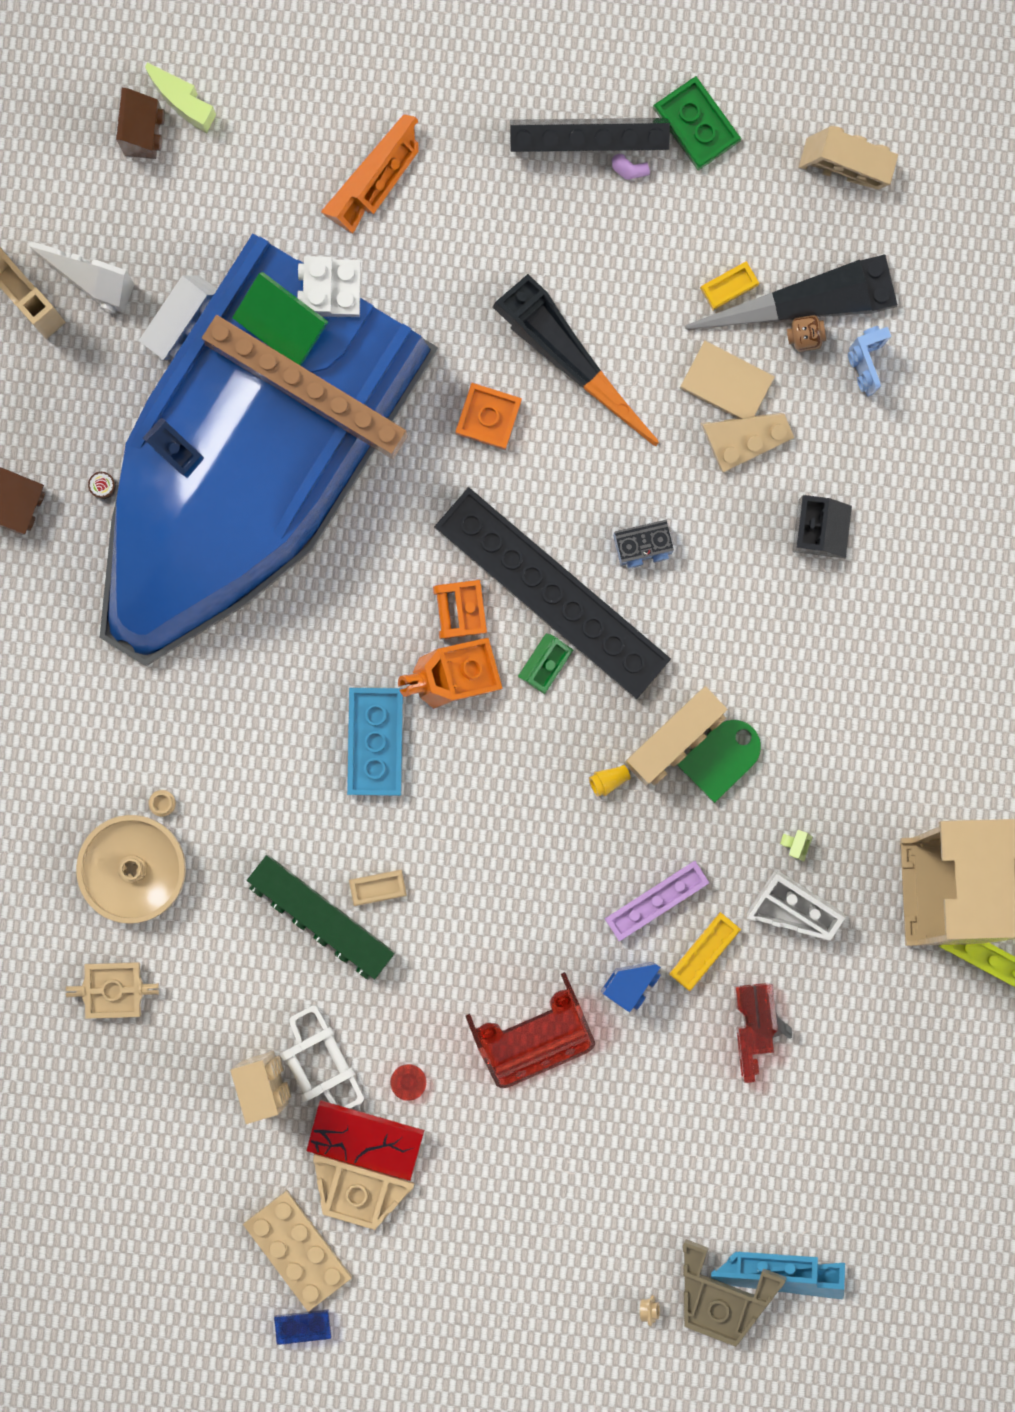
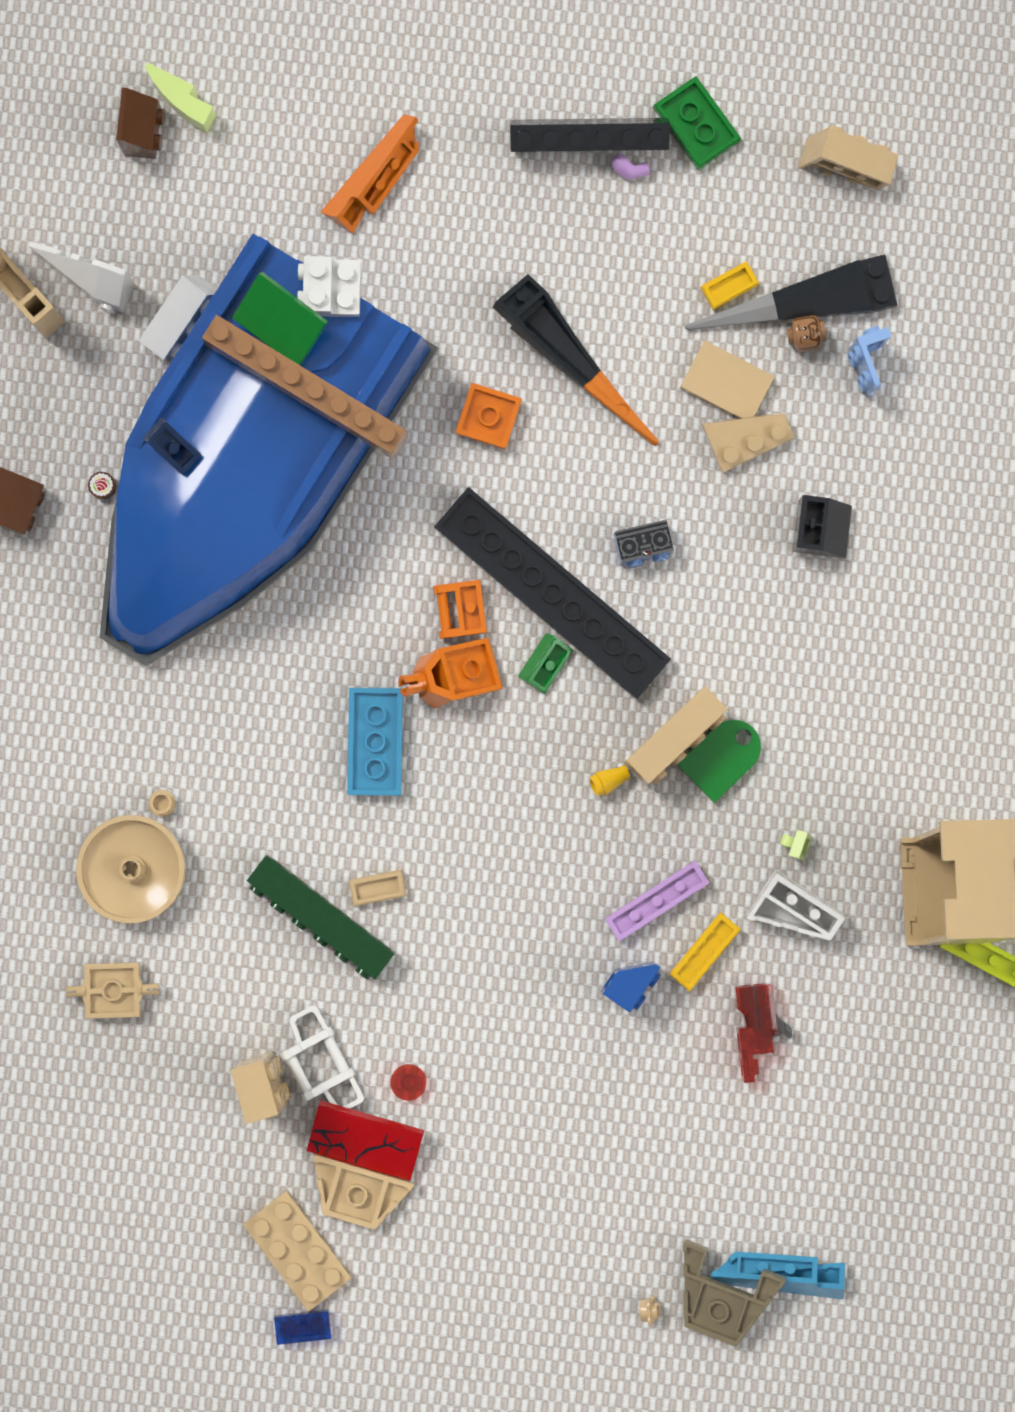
(535, 1043): clear red windscreen -> none

